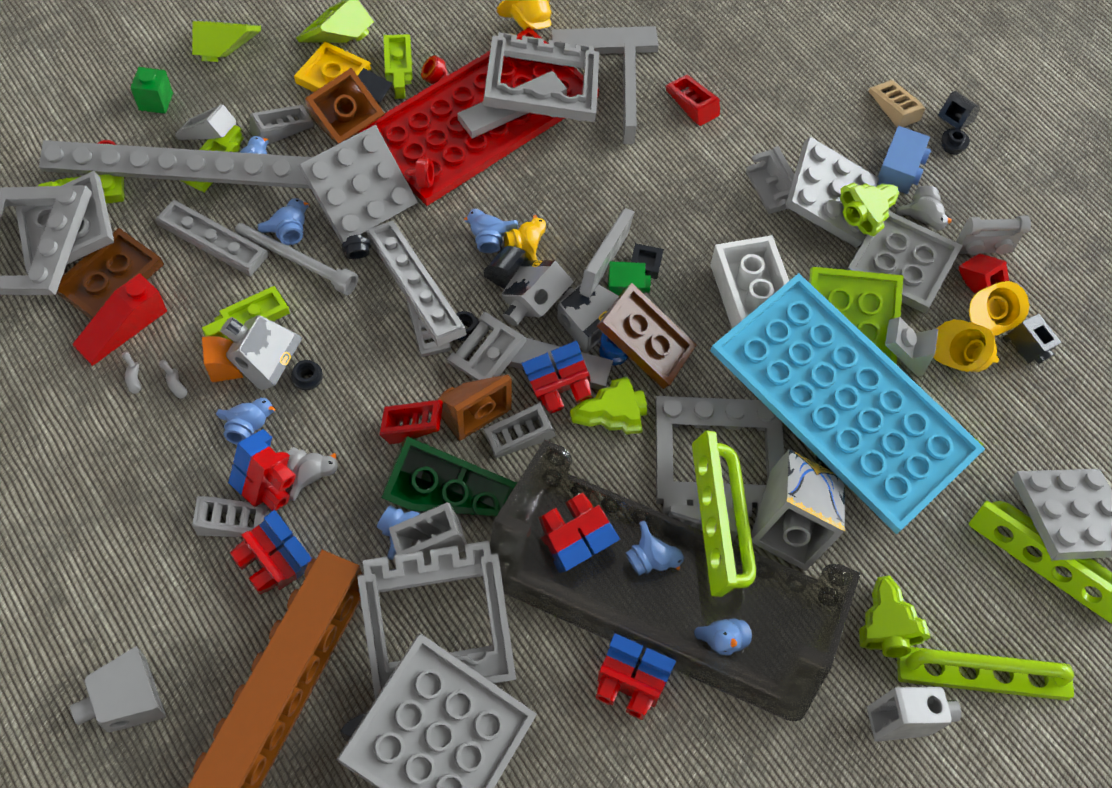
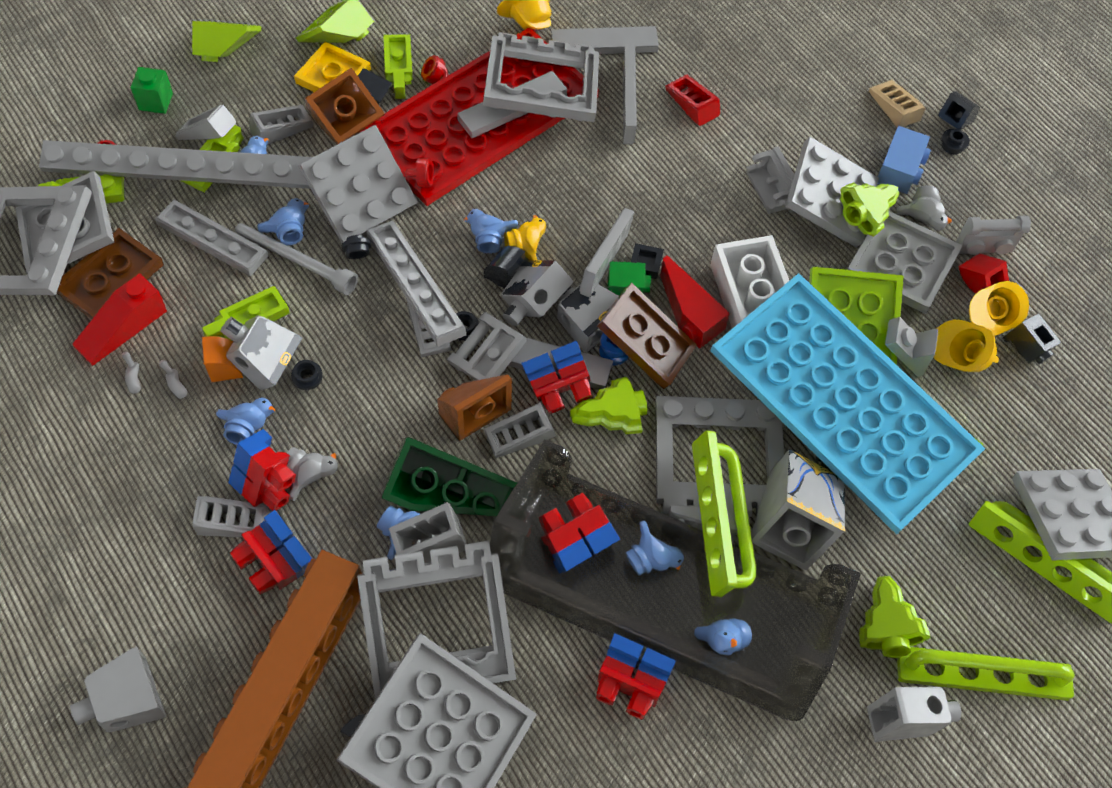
(394, 415): red slope -> none
(692, 306): none -> red slope

